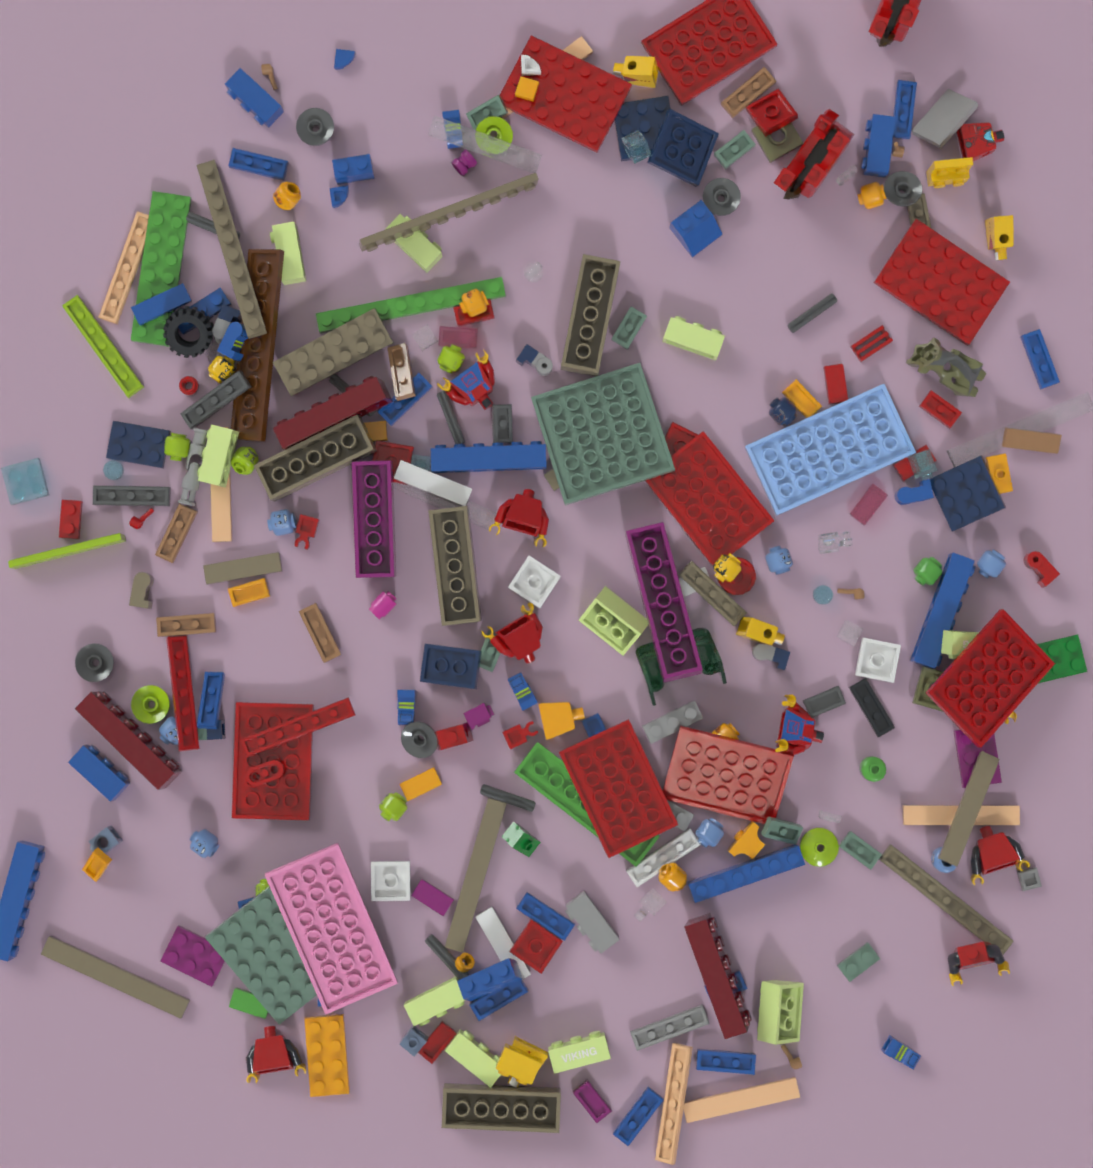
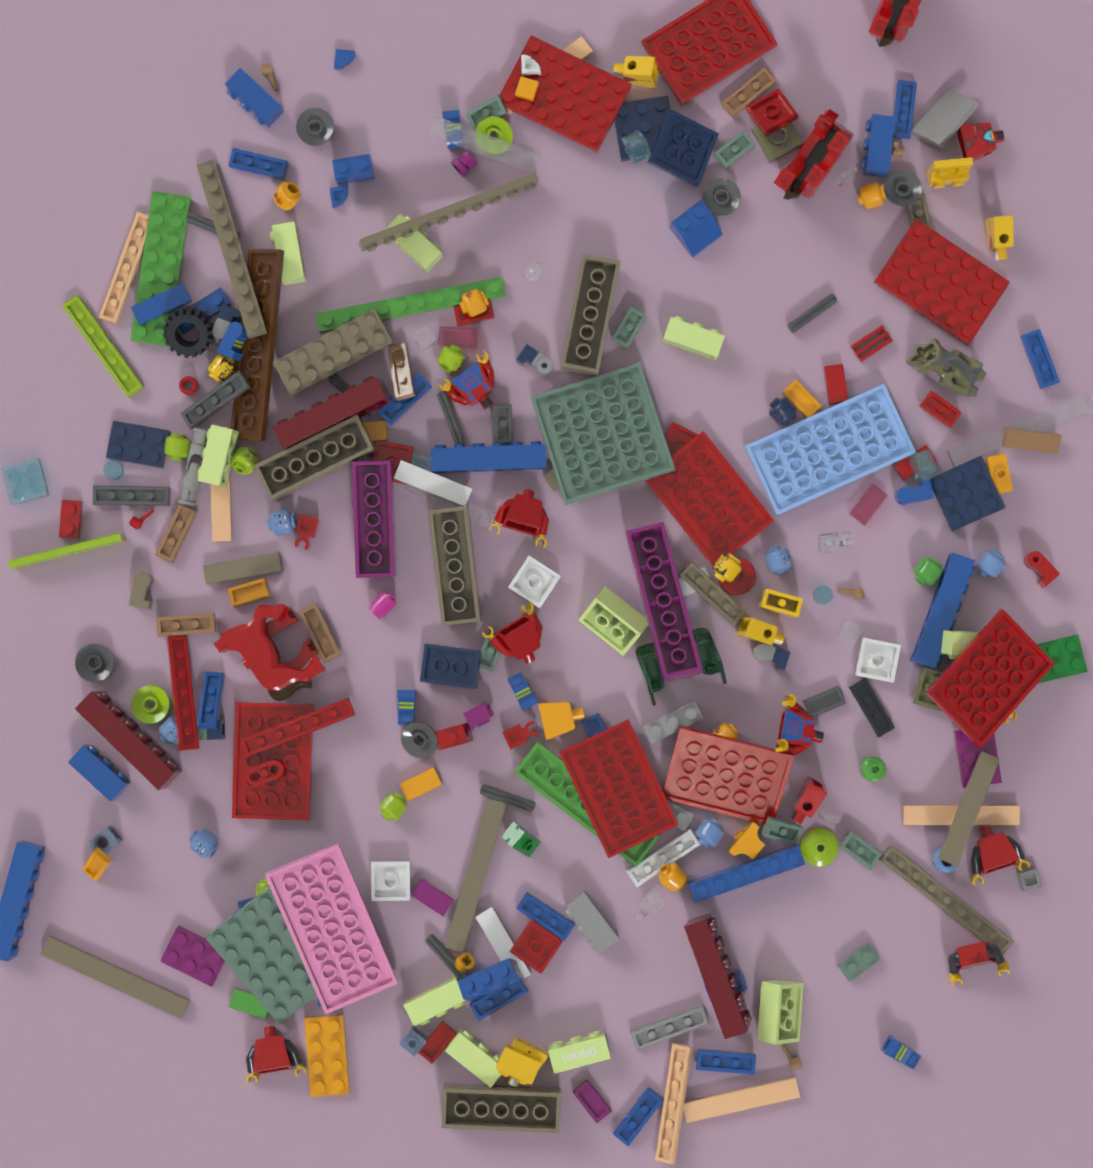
(263, 656): none -> red piece
(781, 603): none -> yellow brick
(811, 792): none -> red torso

